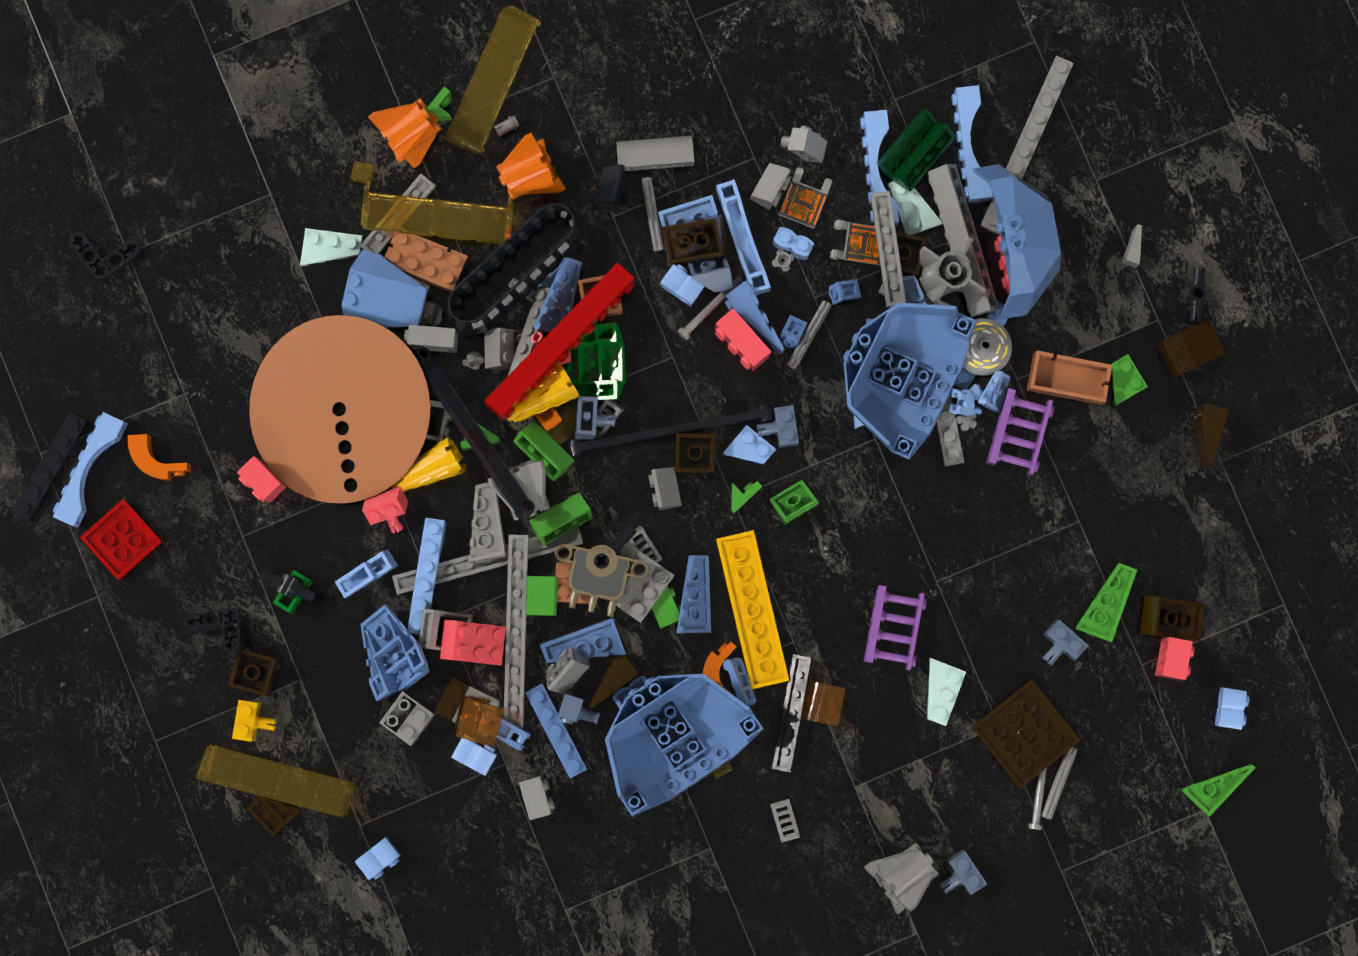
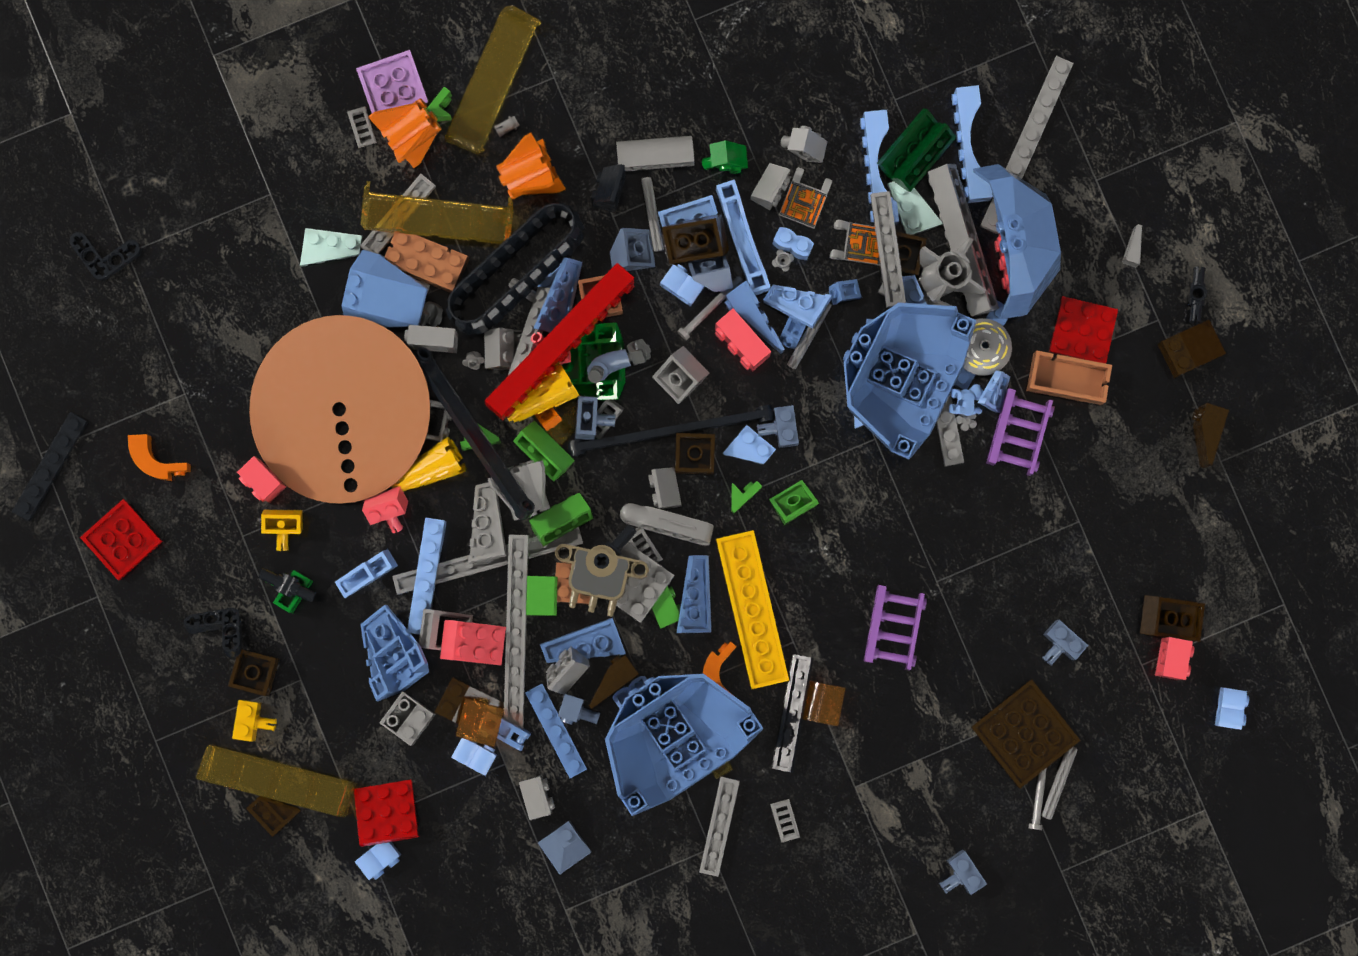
(72, 504): light blue arch -> none
(282, 523): none -> yellow brick
(357, 136): none -> light grey slope
(361, 172): clear yellow tile -> none
(386, 813): none -> red plate
(391, 82): none -> lavender plate
(564, 847): none -> sand blue slope
(610, 362): none -> piece
(633, 249): none -> sand blue slope
(667, 523): none -> light grey piece
(680, 374): none -> light grey slope
(719, 826): none -> light grey plate
(726, 157): none -> green brick
(740, 680): medium blue plate -> none
(797, 304): none -> light blue wing
(904, 876): light grey brick -> none
(943, 690): light aqua wing -> none
(1083, 330): none -> red plate
(1107, 607): bright green wing -> none
(1126, 379): bright green wing -> none
(1214, 791): bright green wing -> none

